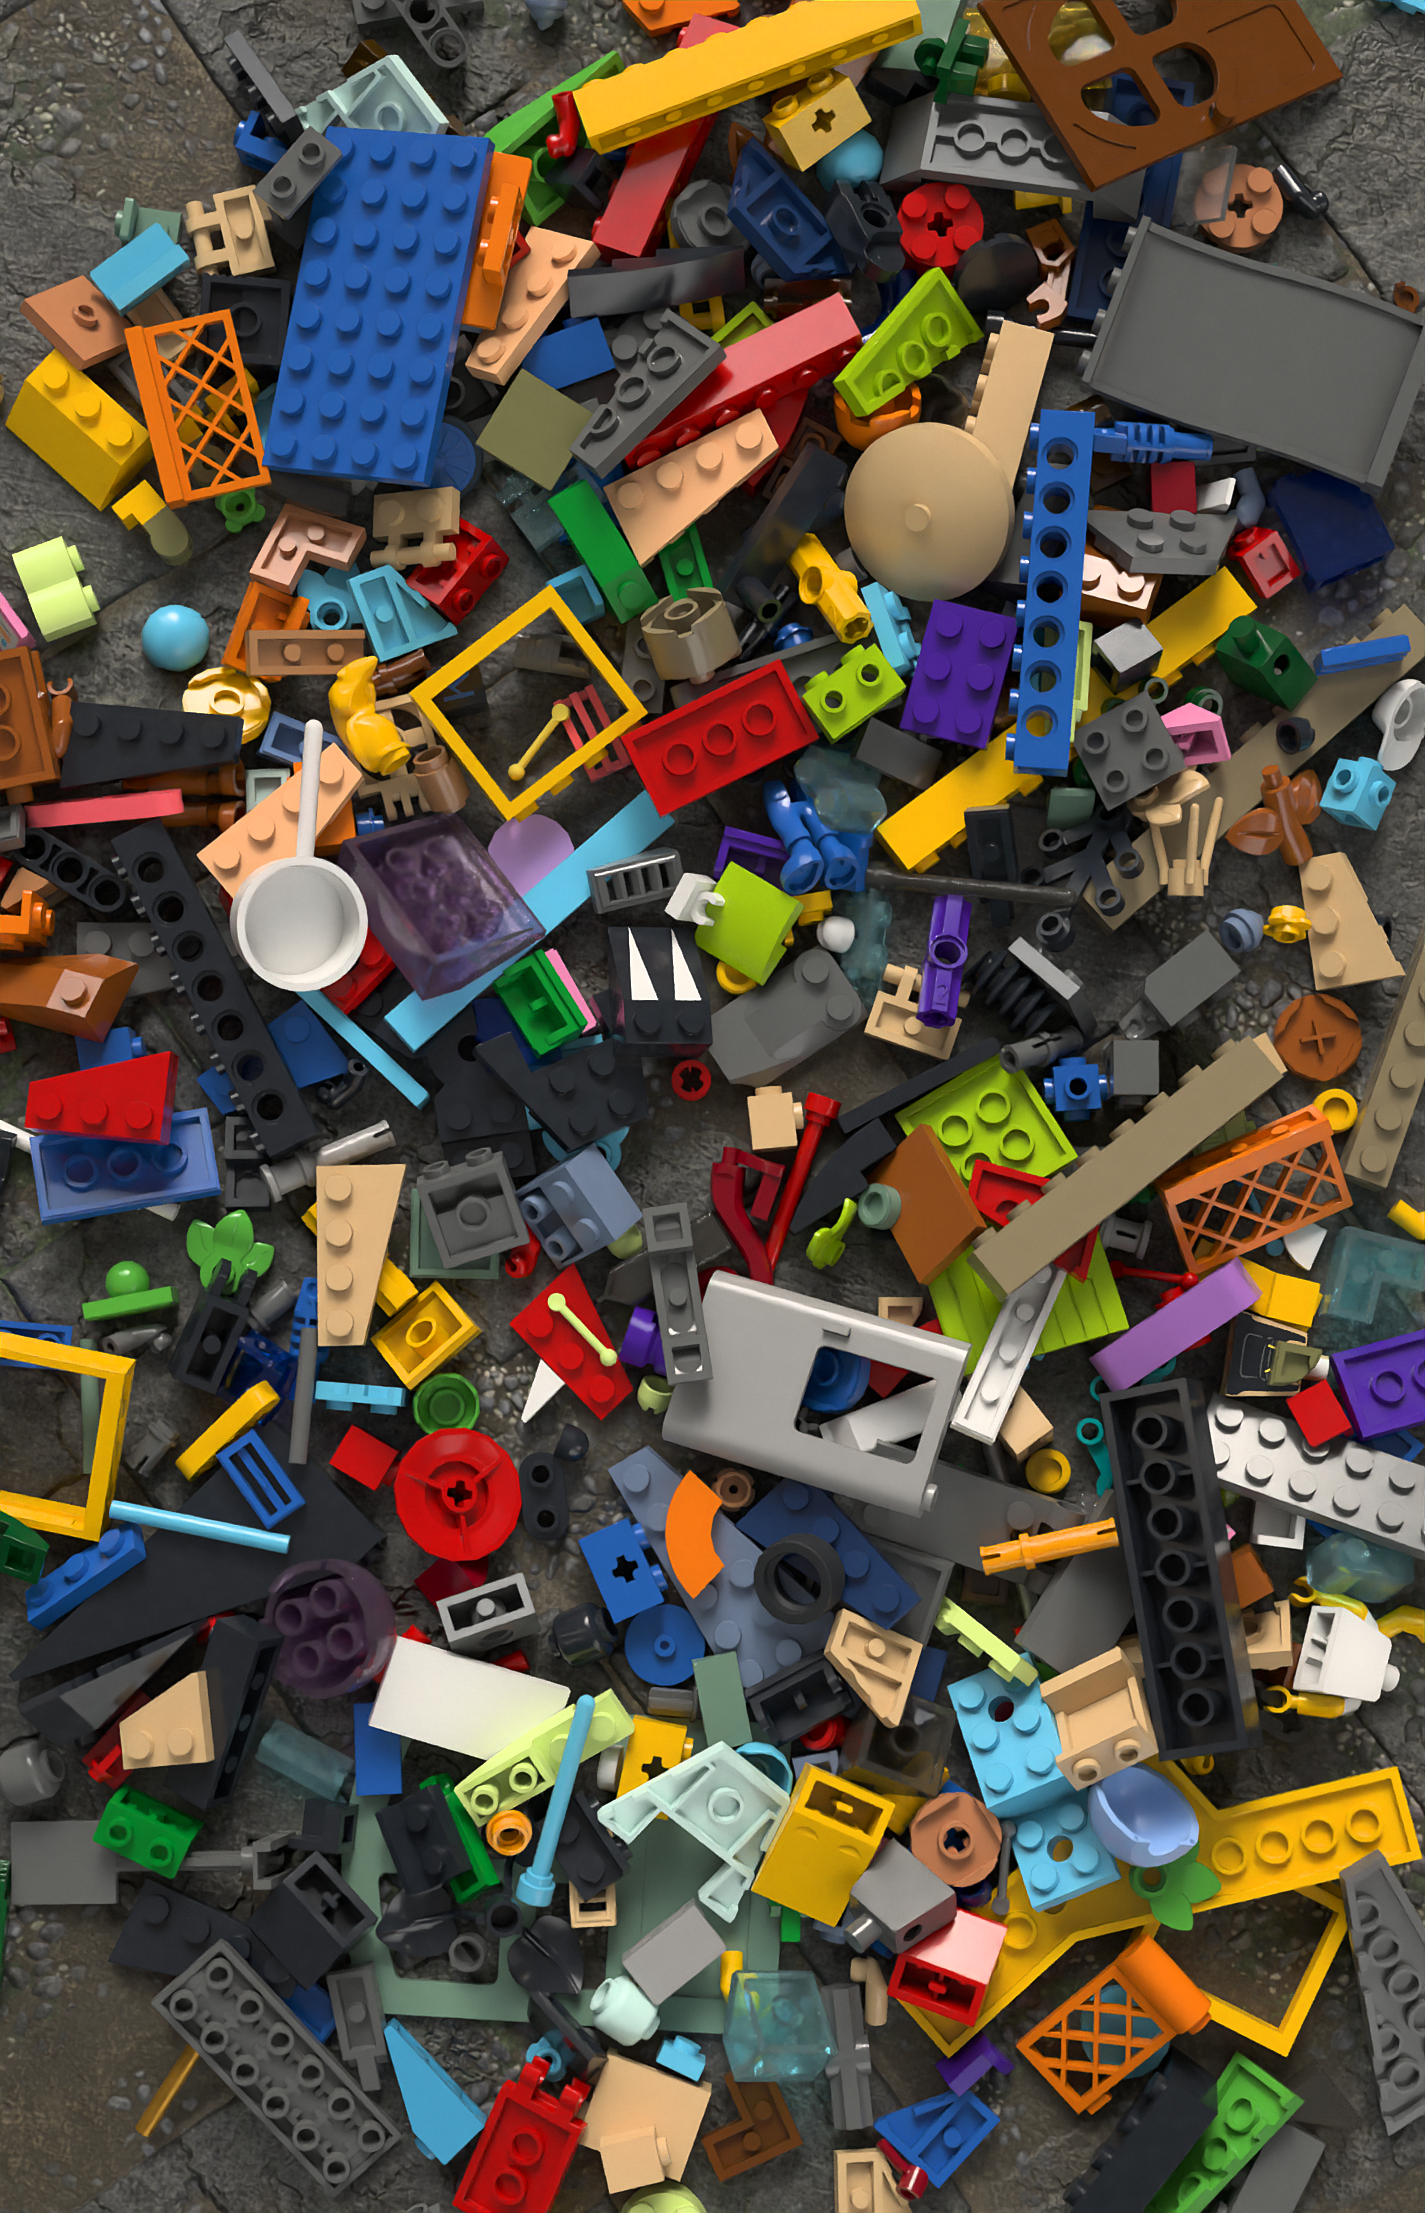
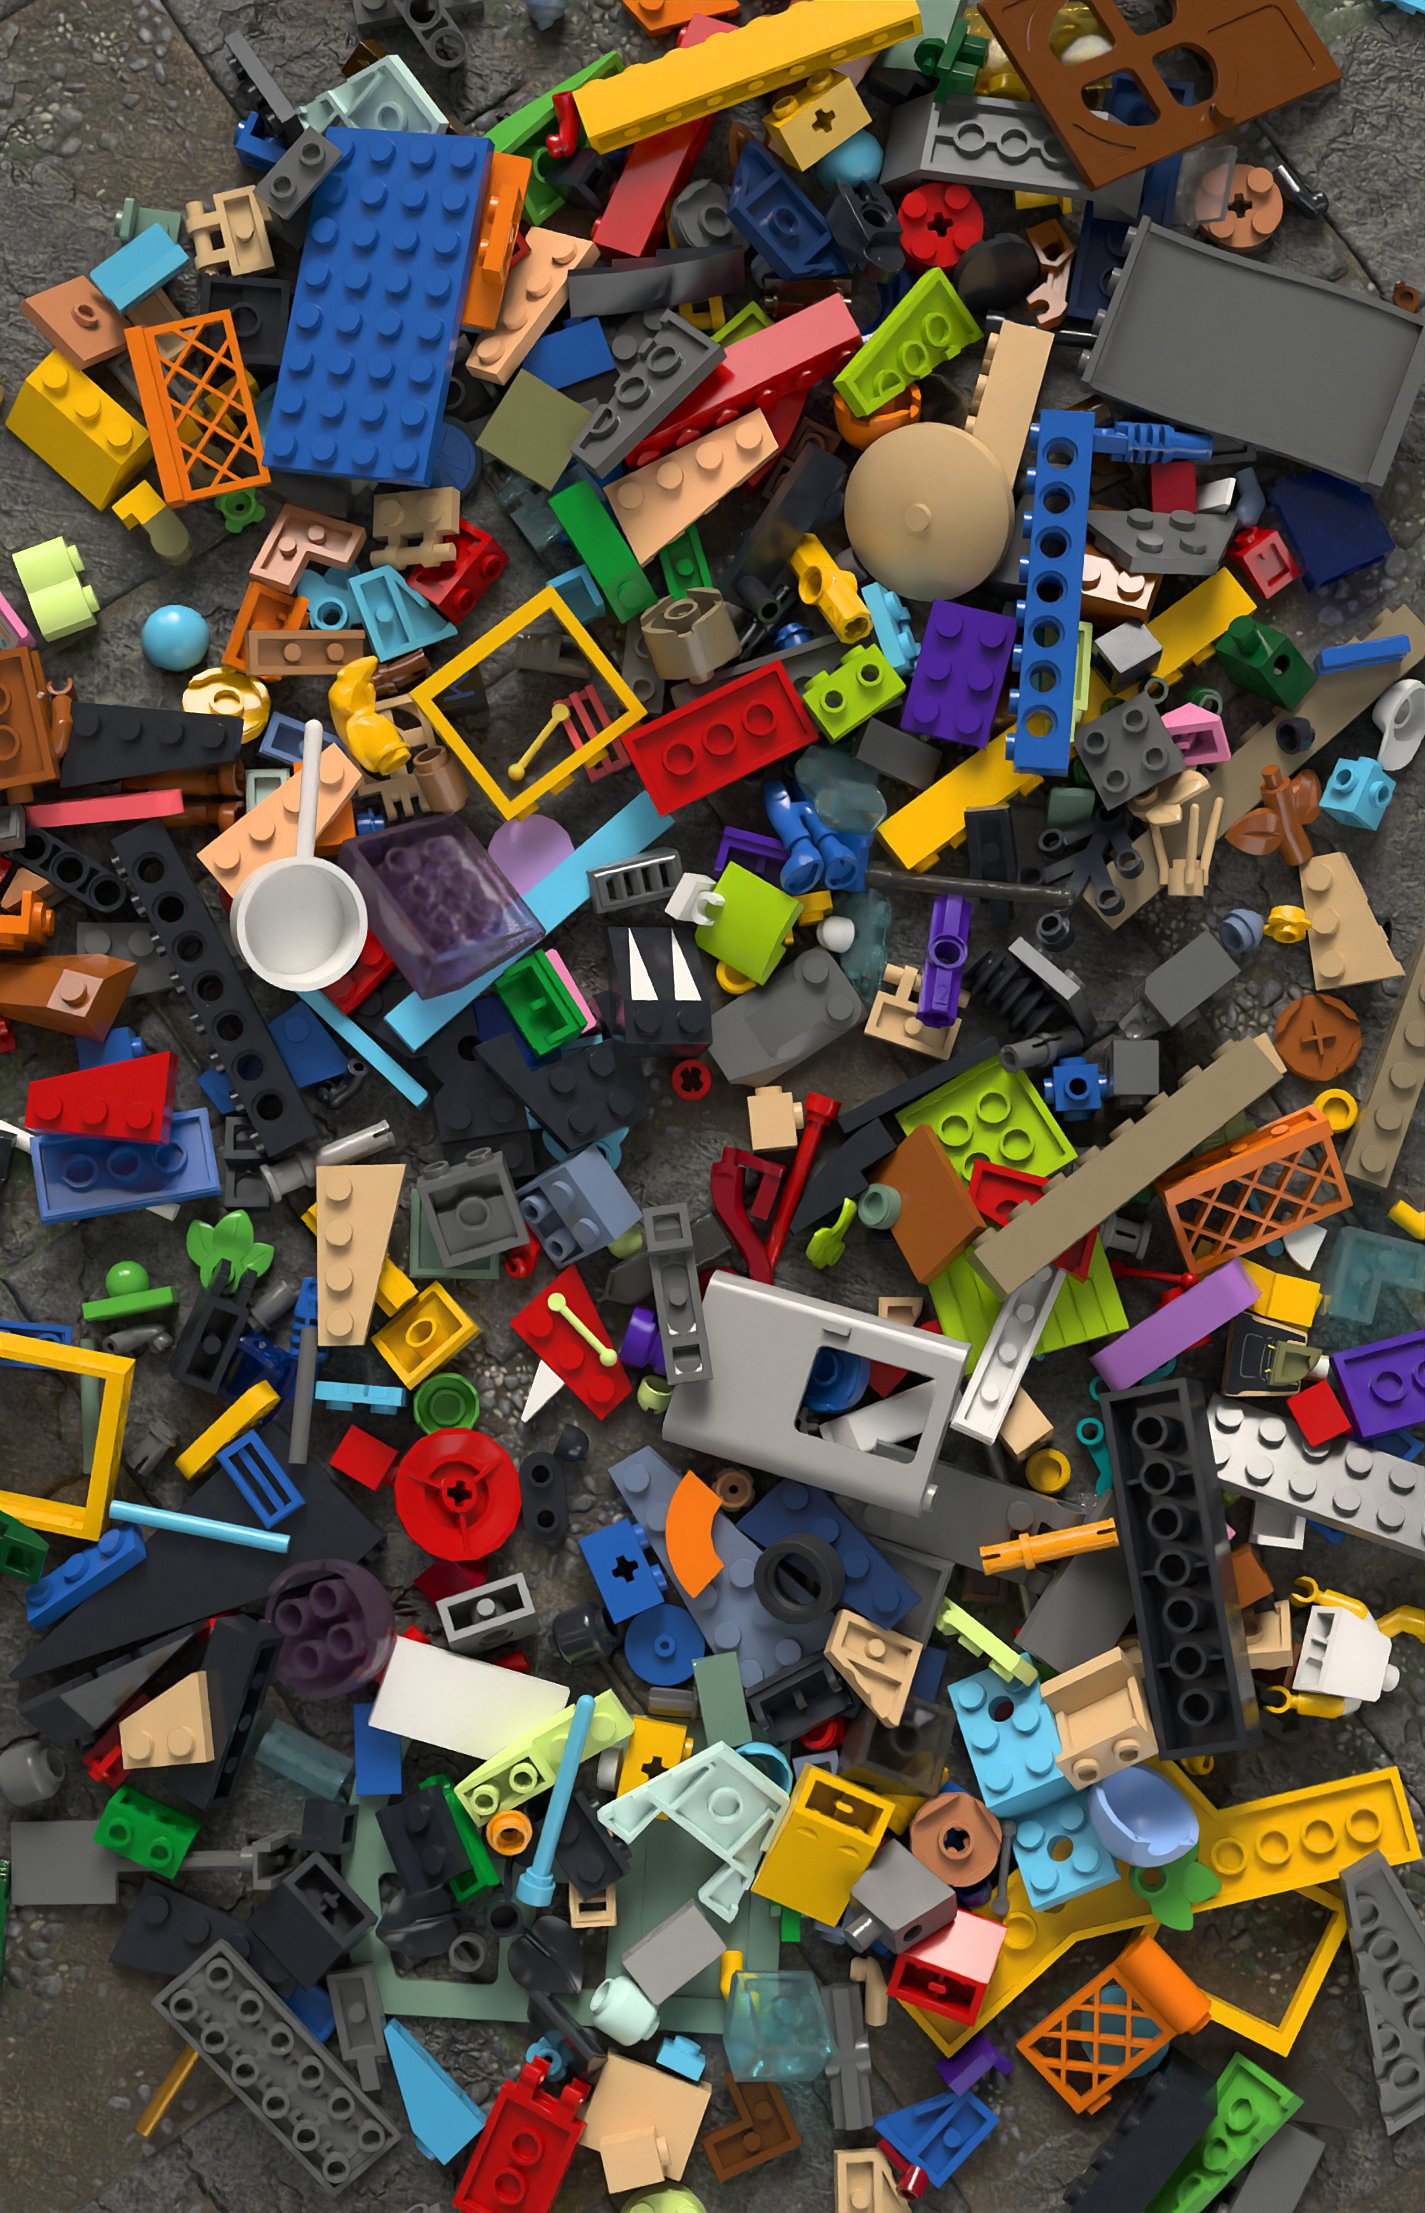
(1358, 1567): clear light blue brick -> none

